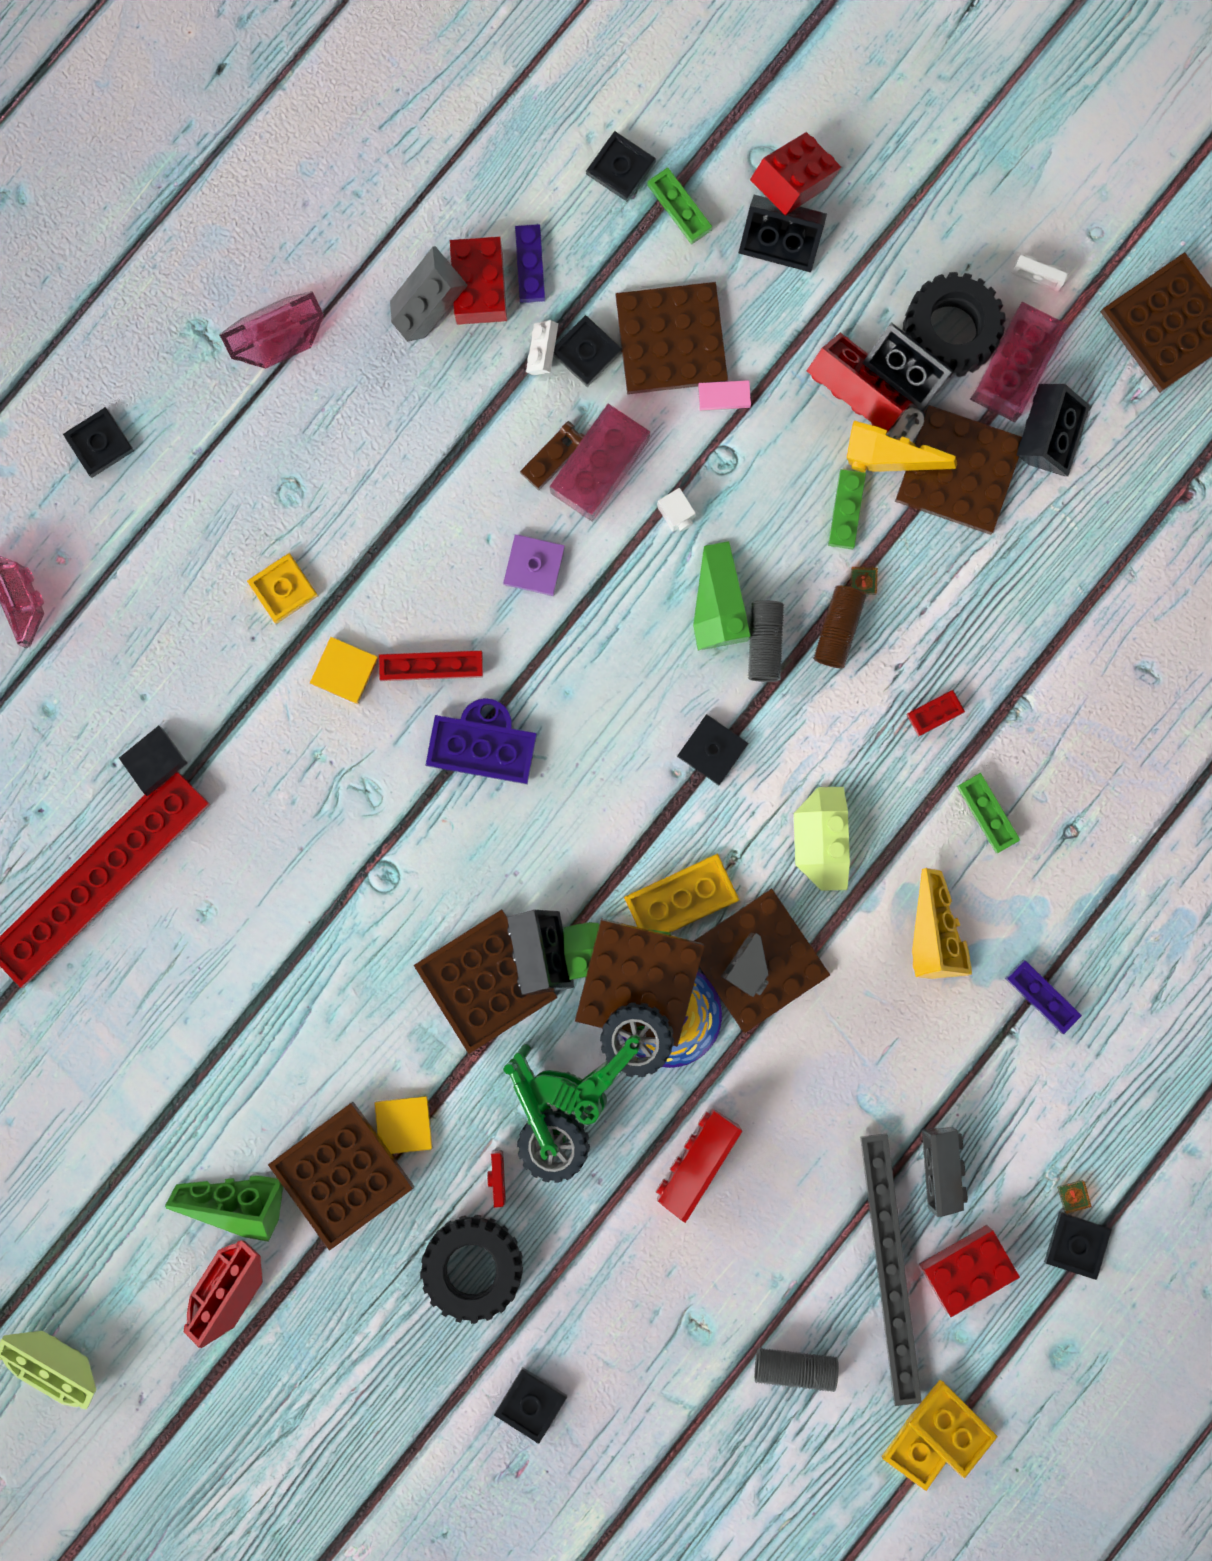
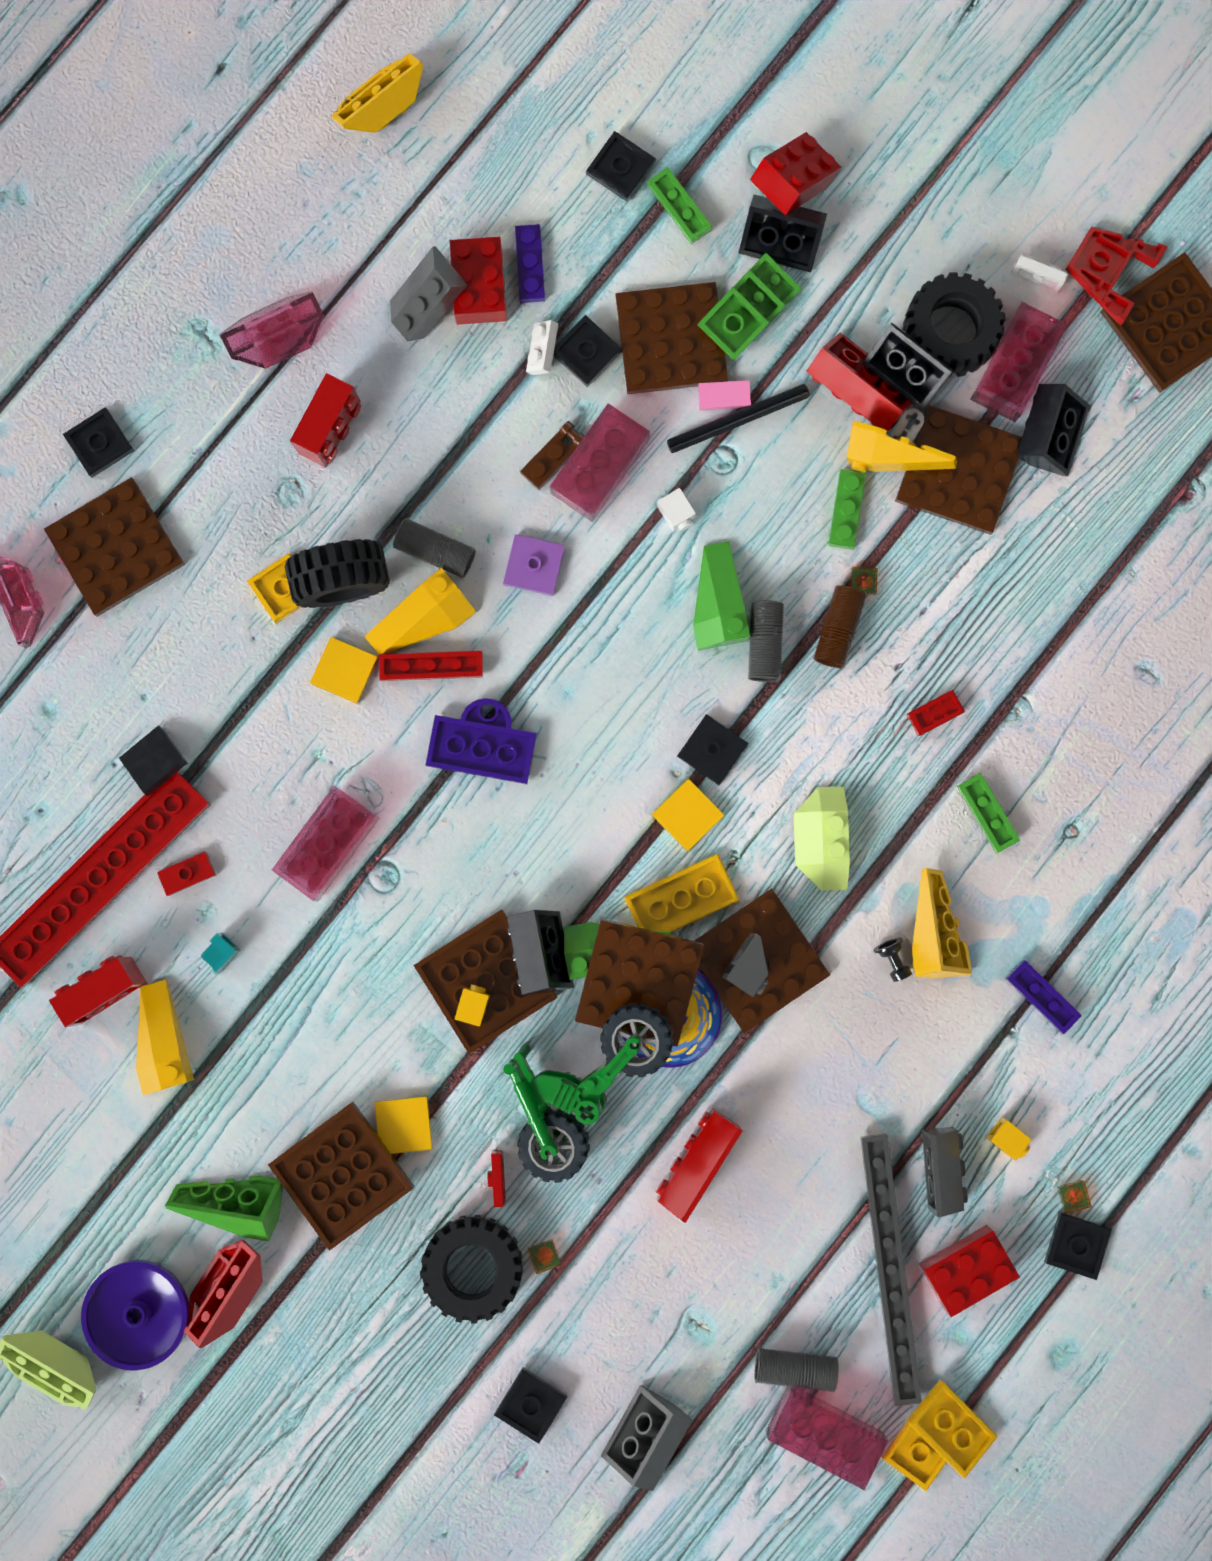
(97, 990): none -> red brick
(114, 546): none -> reddish brown plate
(135, 1315): none -> dark purple dish
(160, 1045): none -> yellow wedge
(186, 874): none -> red plate
(220, 953): none -> teal panel
(325, 844): none -> clear pink brick
(326, 420): none -> red brick
(337, 573): none -> black tyre
(381, 96): none -> yellow wedge
(426, 544): none -> dark grey piece
(426, 612): none -> yellow wedge
(472, 1005): none -> yellow brick
(544, 1256): none -> clear orange tile
(646, 1438): none -> dark grey slope
(687, 815): none -> yellow tile
(738, 418): none -> black axle
(749, 306): none -> bright green slope
(826, 1436): none -> clear pink brick
(890, 949): none -> black piece
(1009, 1139): none -> yellow brick
(1101, 262): none -> red wing

